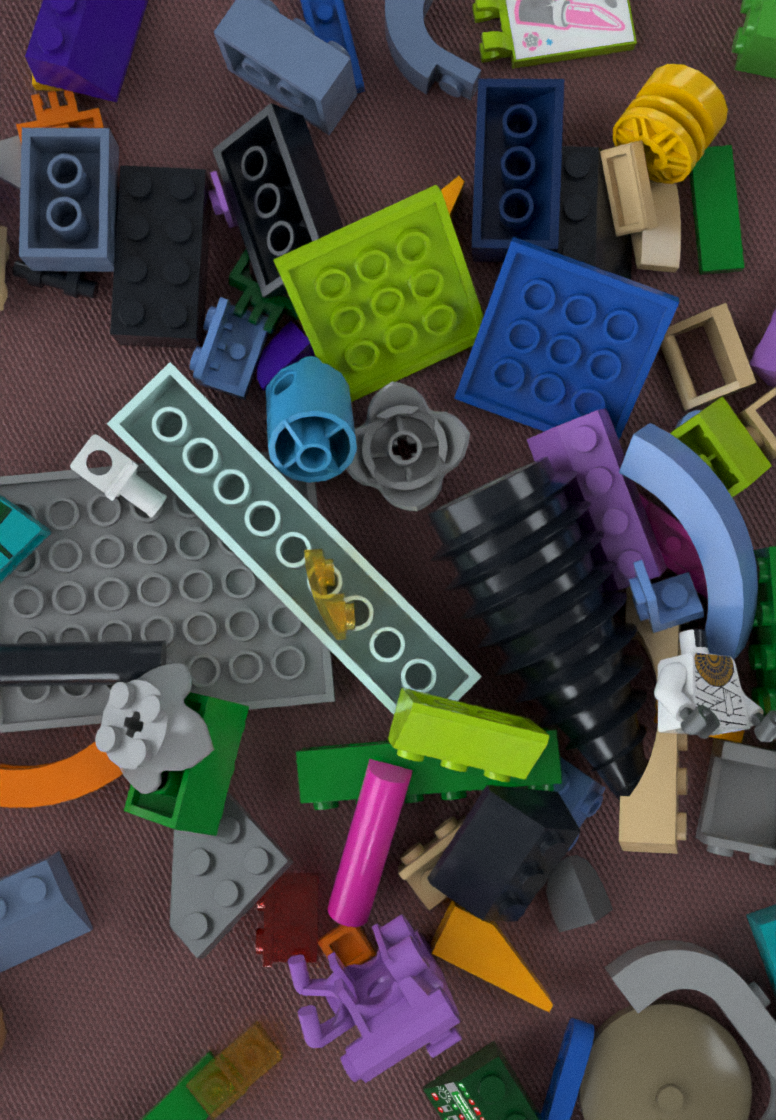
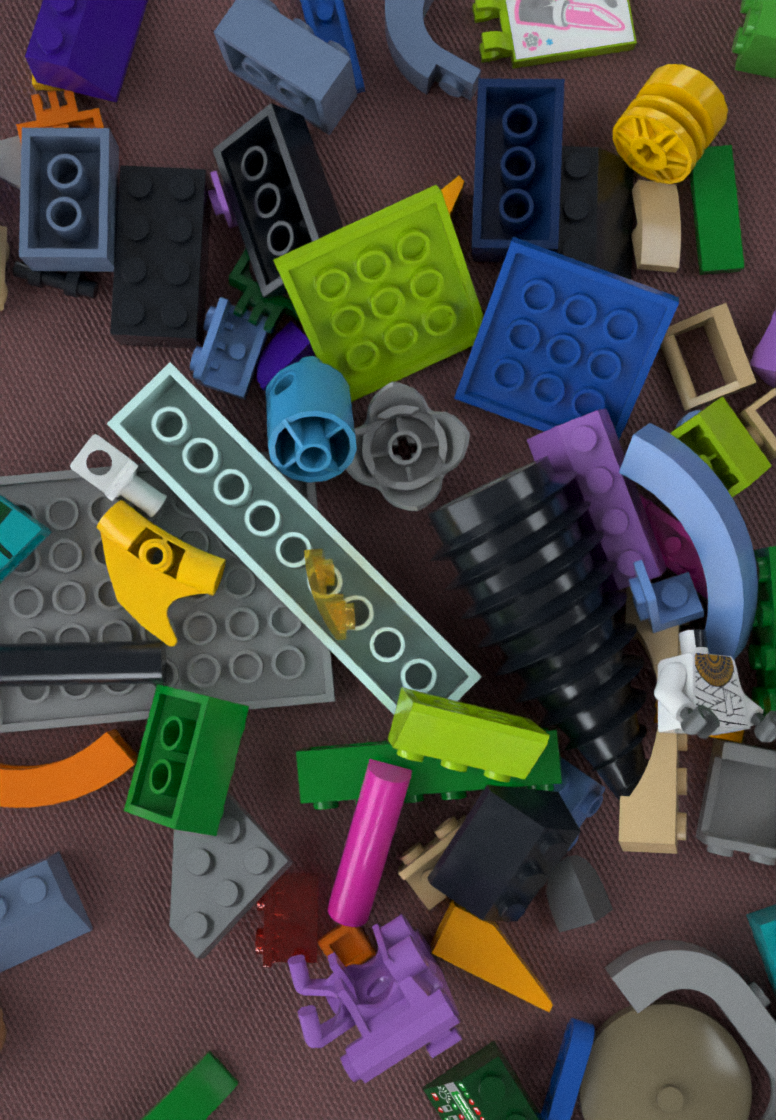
(148, 587): none -> yellow pin
(151, 728): light grey brick -> none
(234, 1070): clear yellow slope -> none
(629, 188): tan tile -> none

